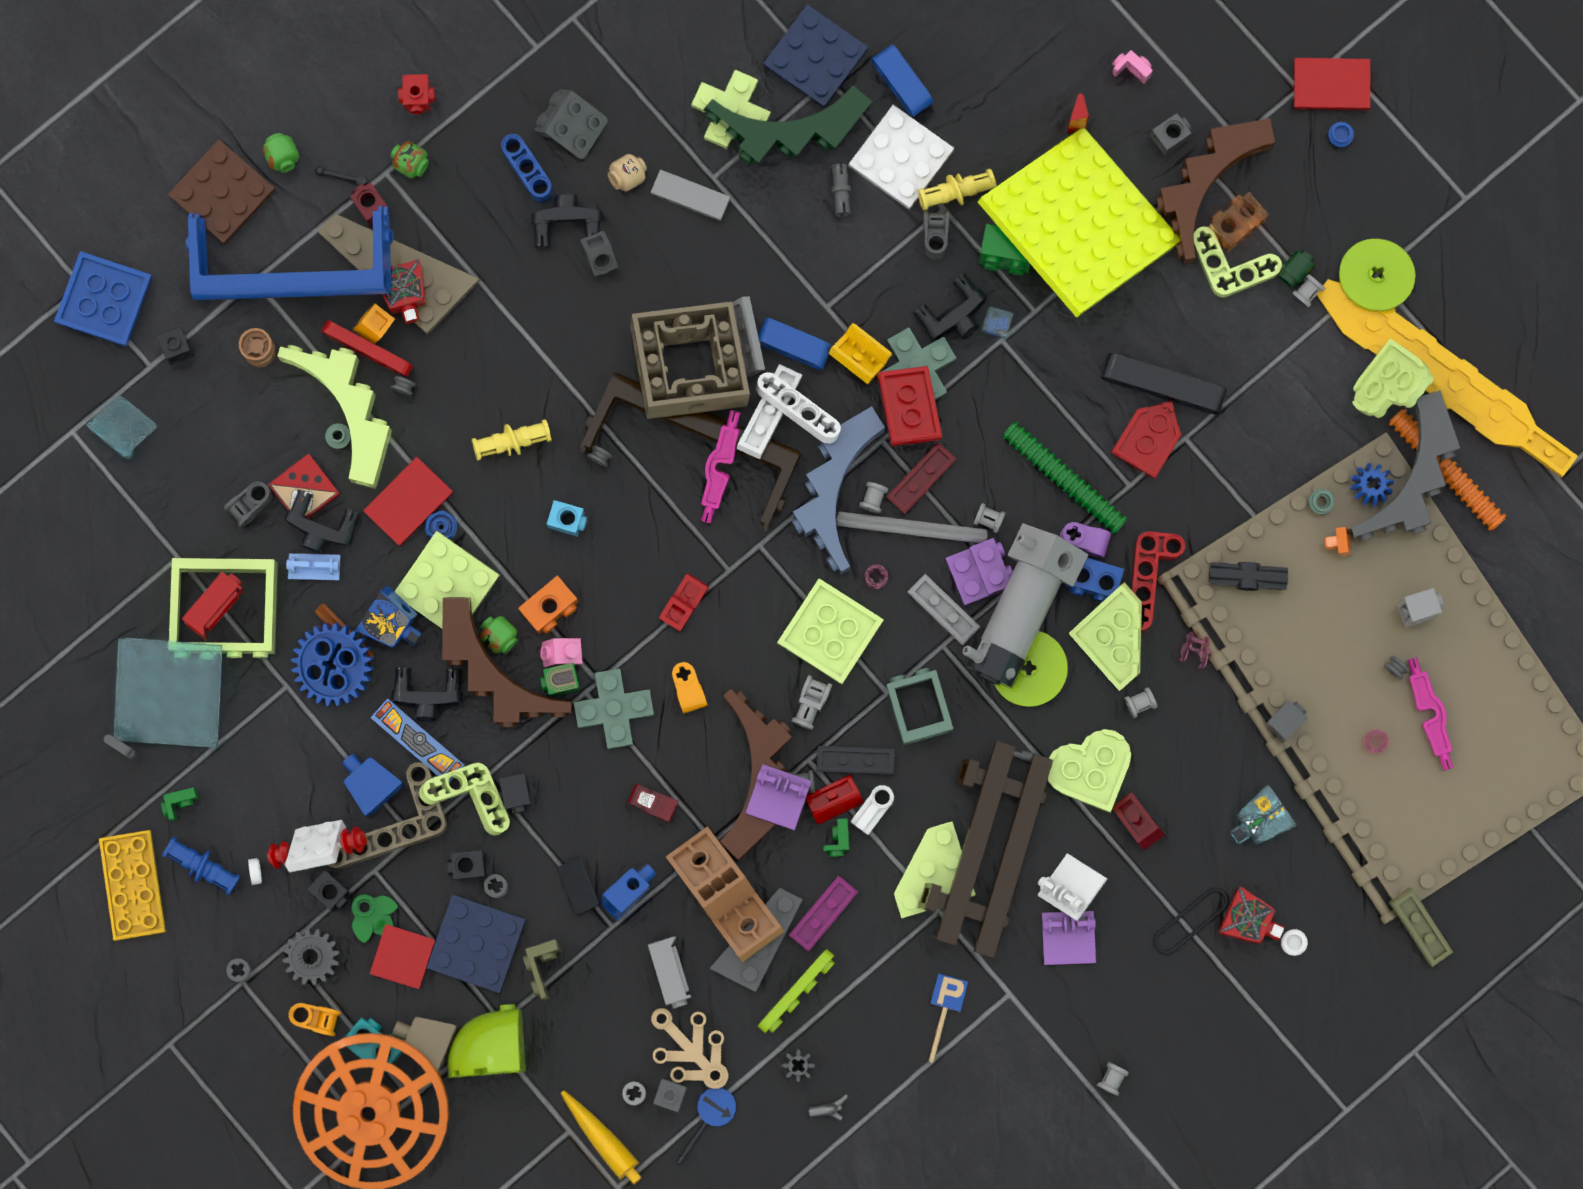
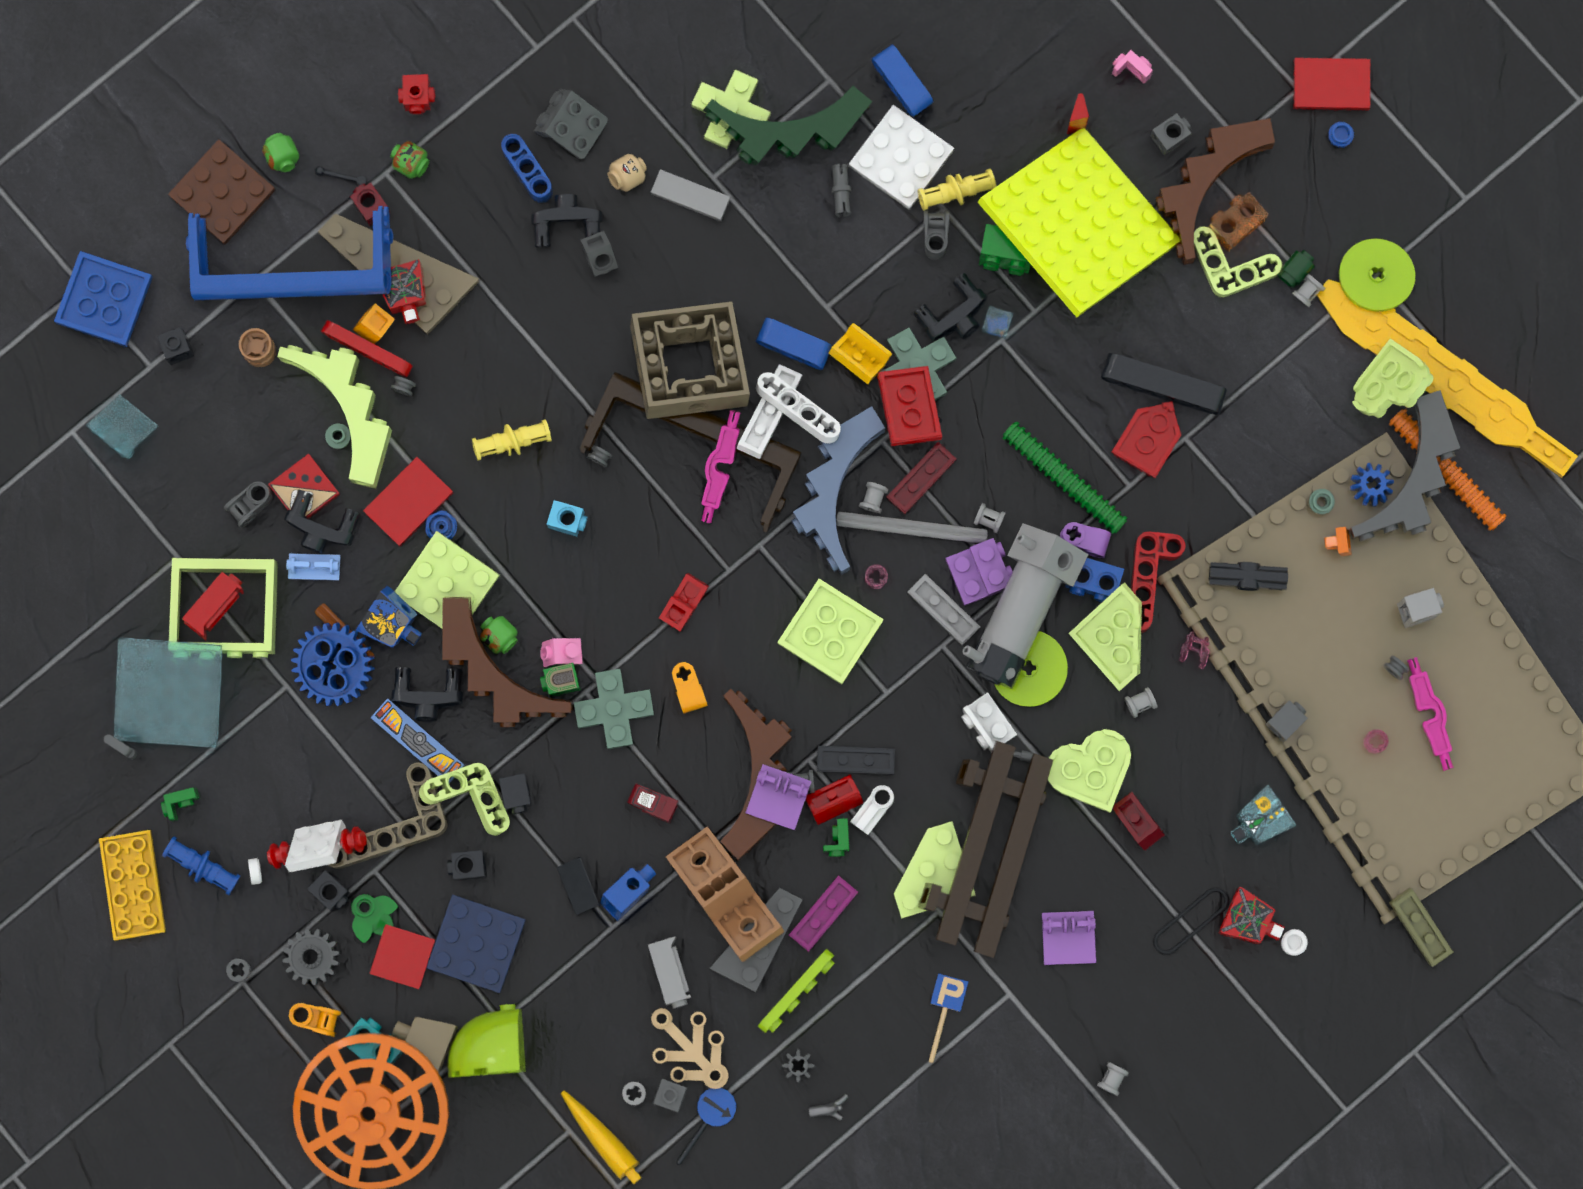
(370, 783): blue torso -> none
(492, 893): dark grey bush -> none
(544, 952): olive bracket -> none
(553, 591): orange brick -> none
(748, 336): light grey tile -> none
(811, 700): light grey connector -> none
(815, 56): dark blue plate -> none
(924, 732): sand green window -> none
(987, 722): none -> white bracket
(1071, 887): white hinge -> none

